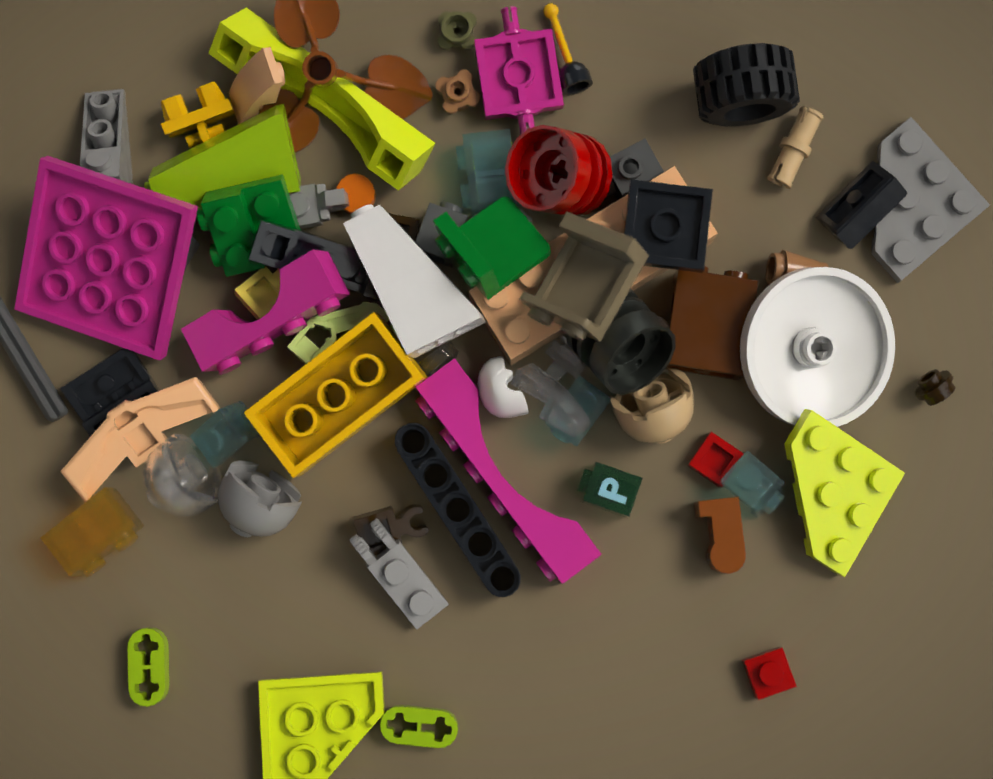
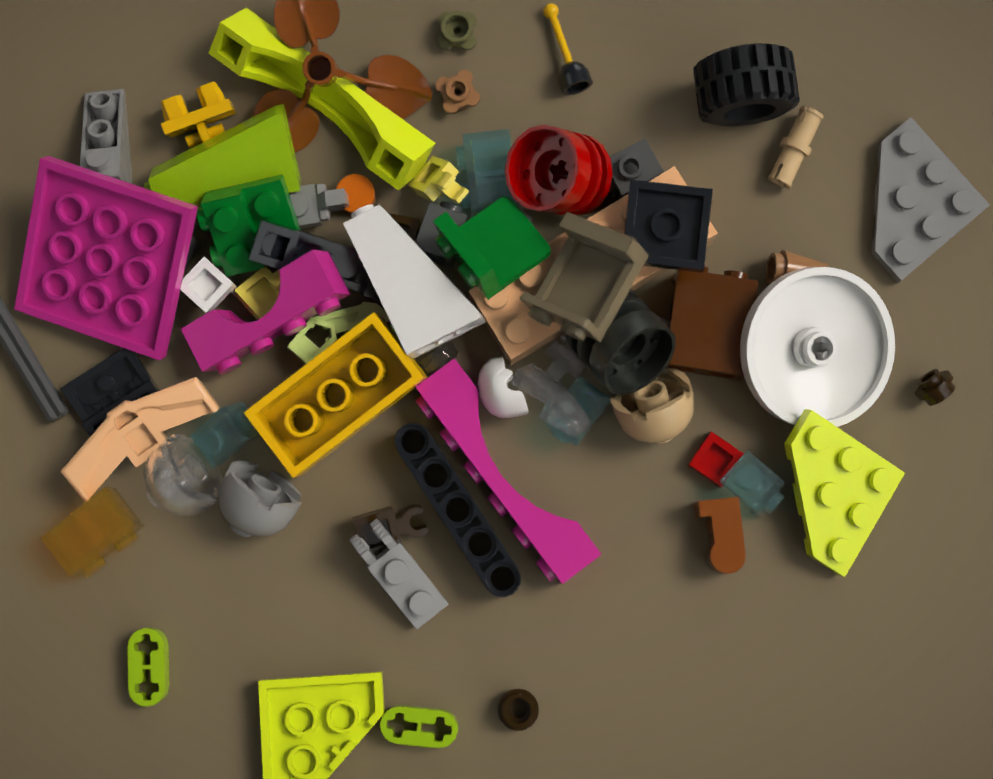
(206, 285): none -> white panel
(256, 85): light nougat slope -> none
(436, 180): none -> light yellow plate
(511, 721): none -> dark brown plate
(518, 72): dark pink plate -> none
(609, 489): clear green brick -> none
(769, 673): red plate -> none
(862, 205): black slope -> none

